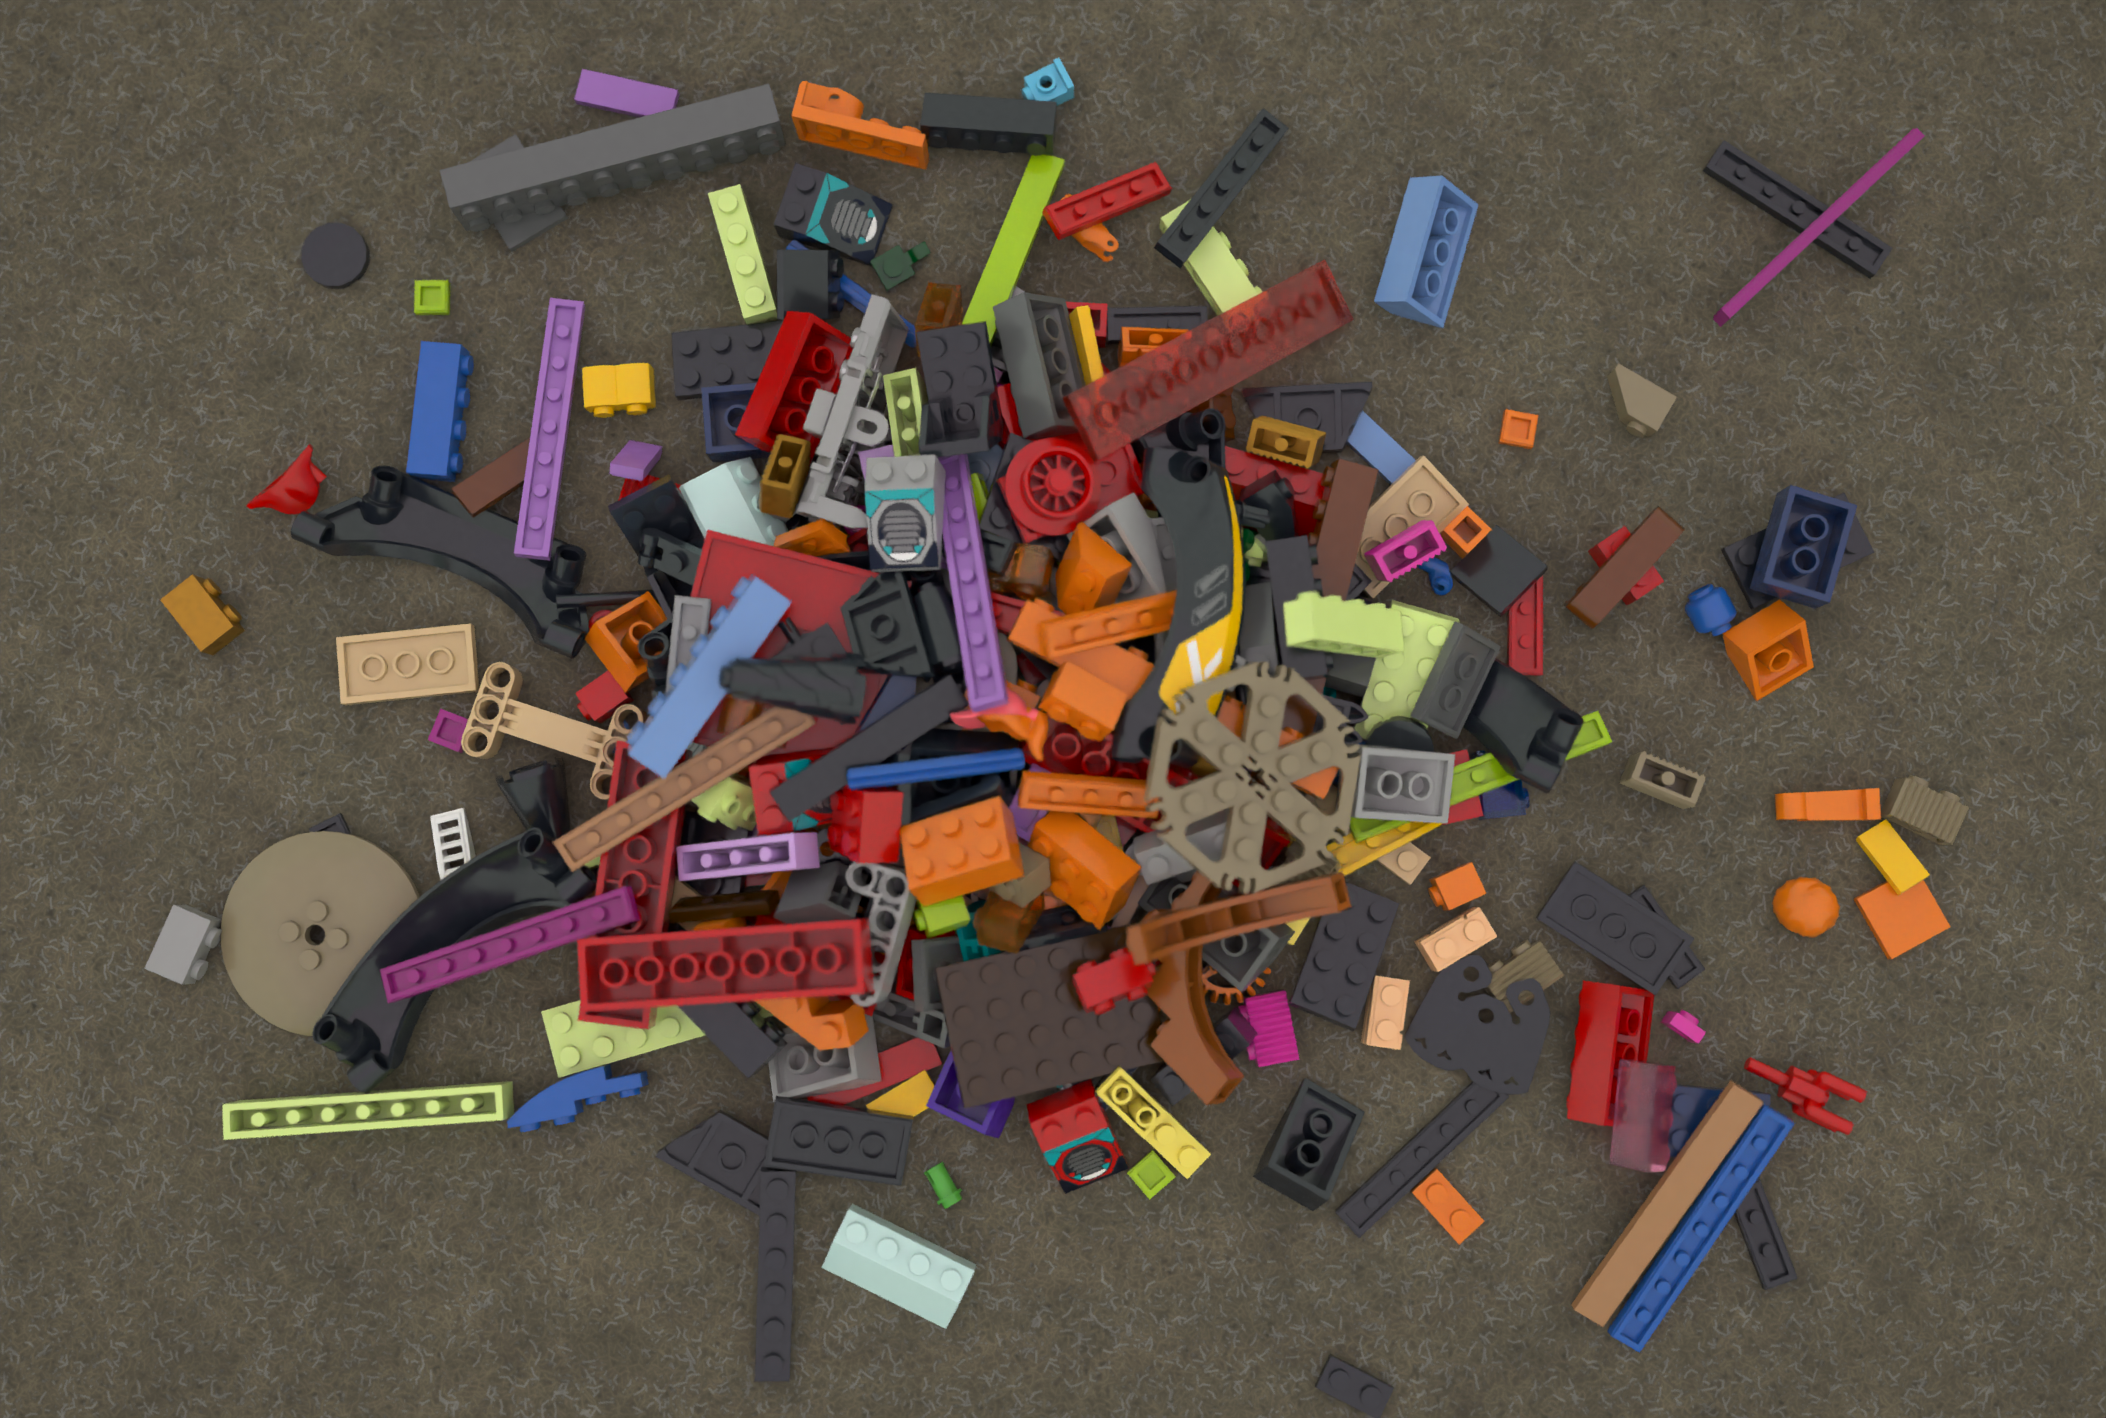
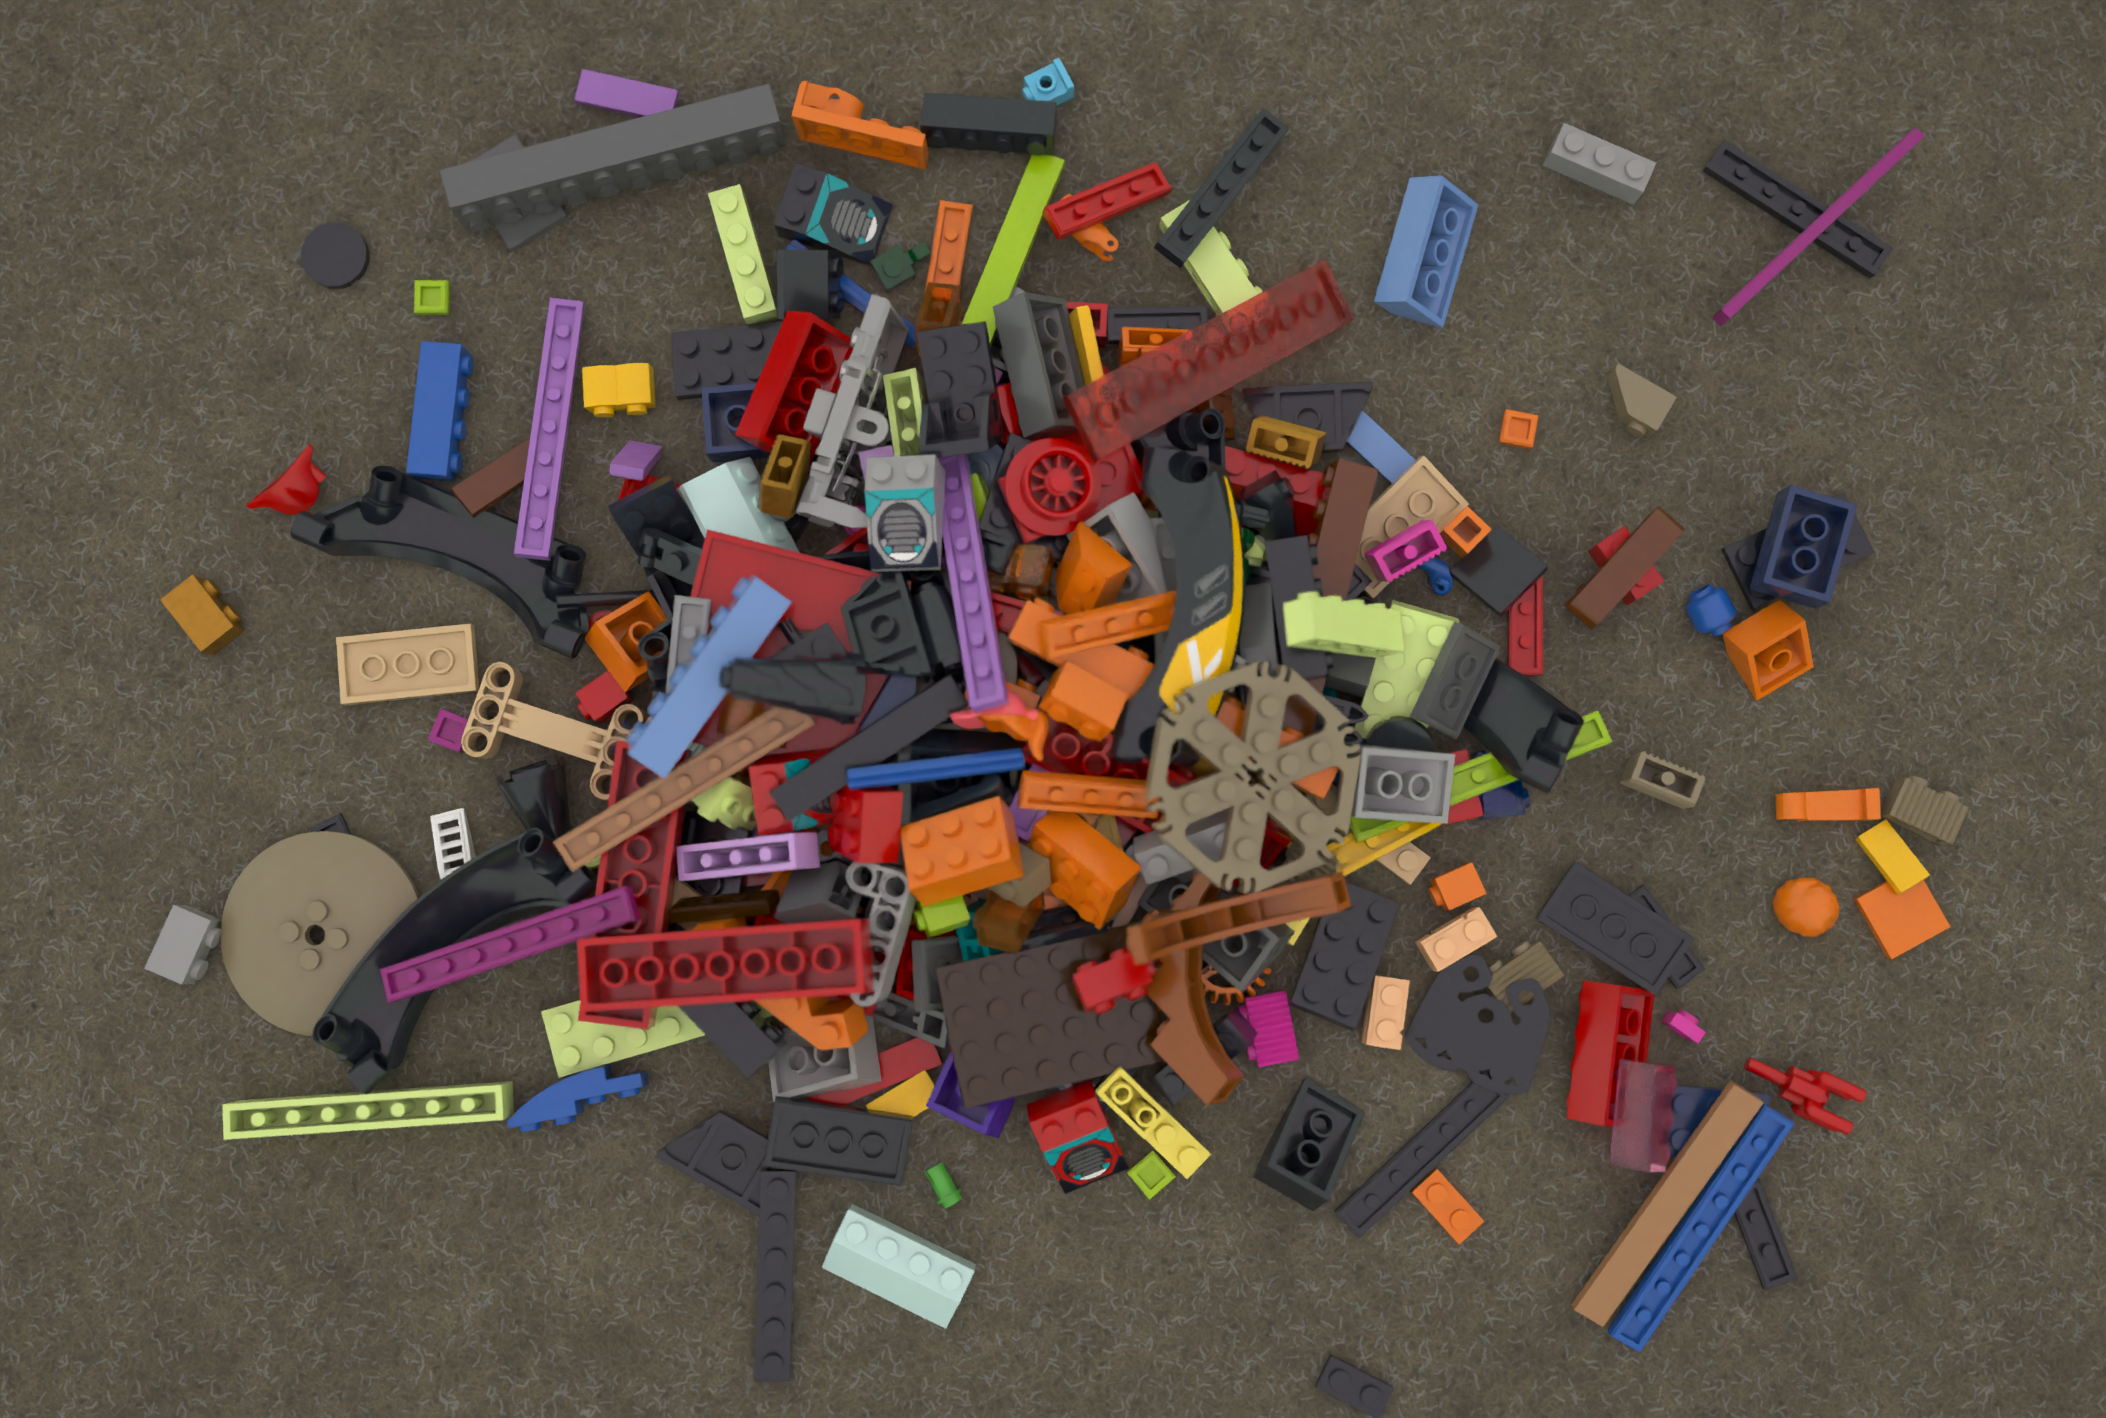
(814, 539): orange plate -> none
(949, 243): none -> orange tile
(1599, 164): none -> light grey brick

